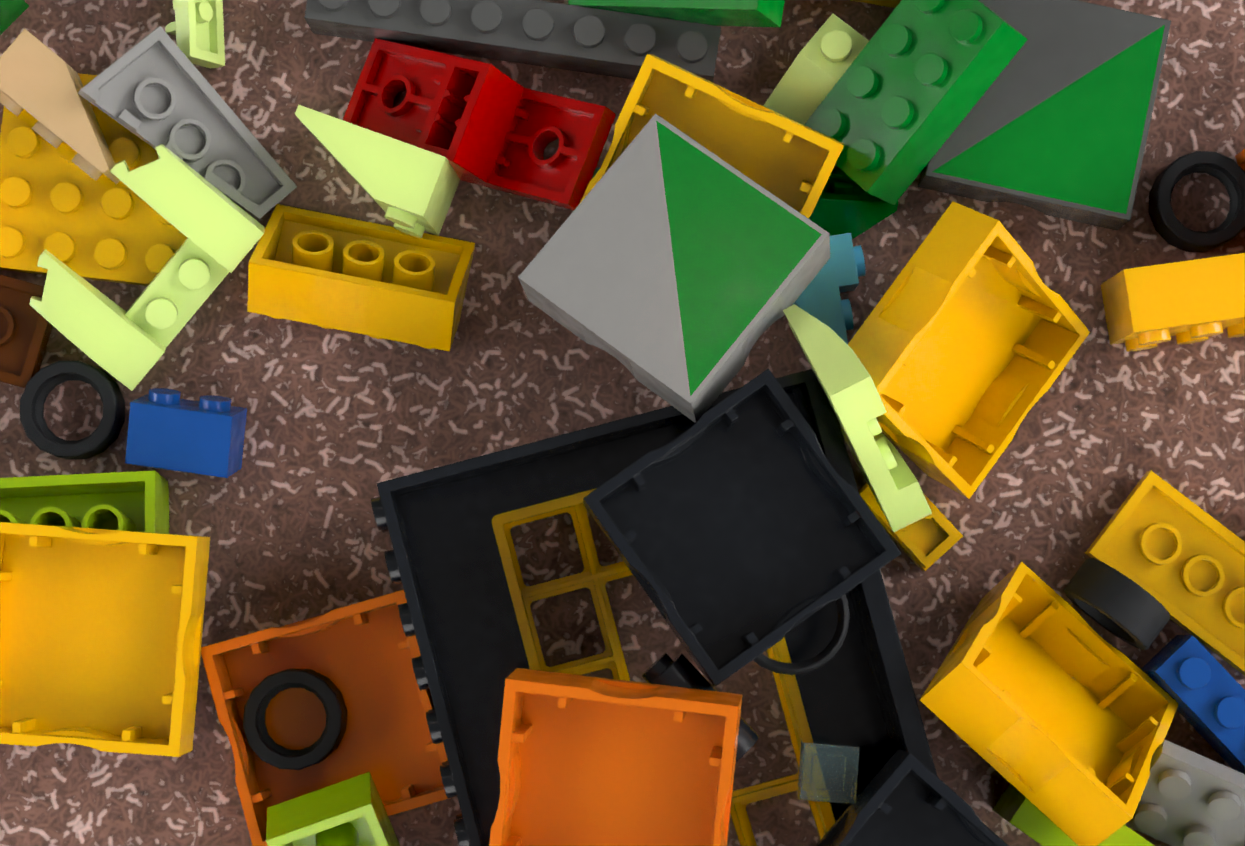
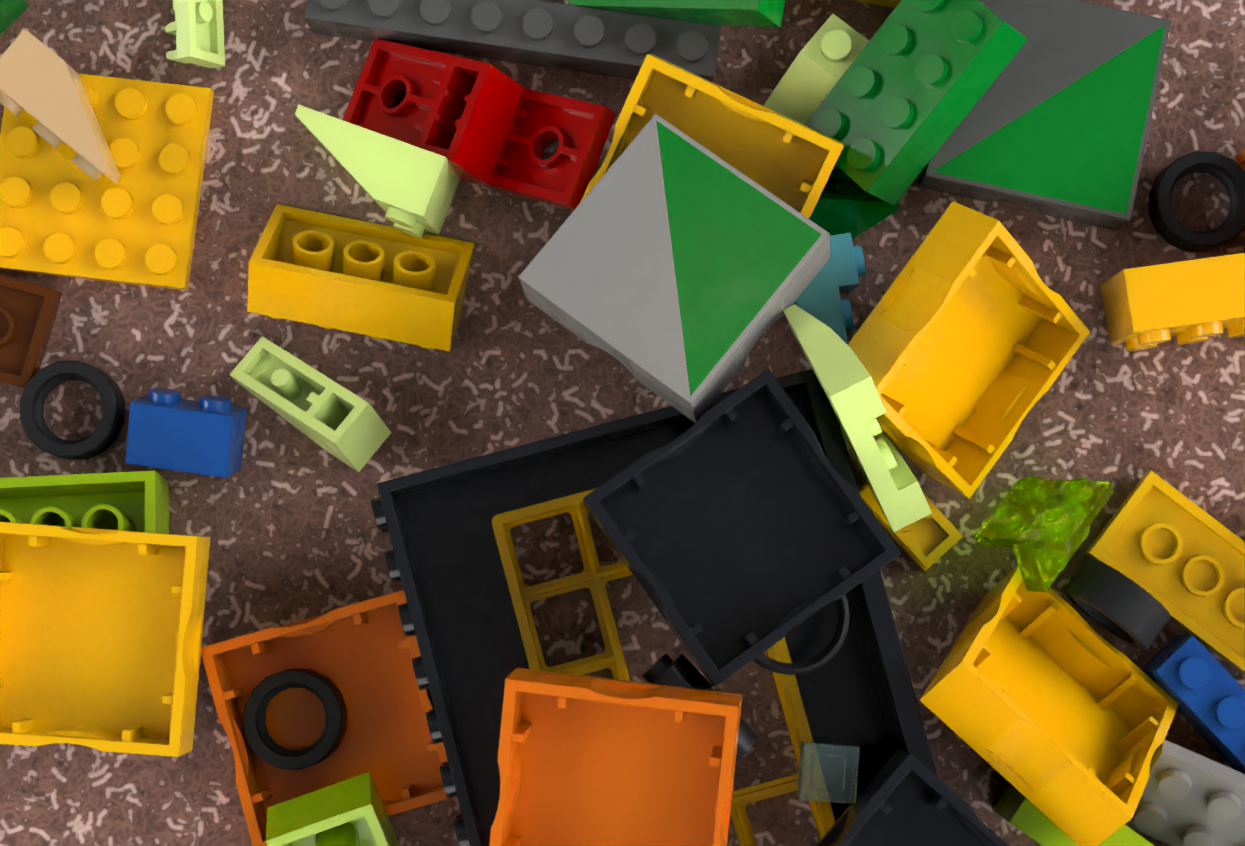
(135, 339): yellowish green wedge -> none
(170, 103): light grey wing -> none
(312, 403): none -> yellowish green slope
(1044, 524): none -> clear neon green bracket

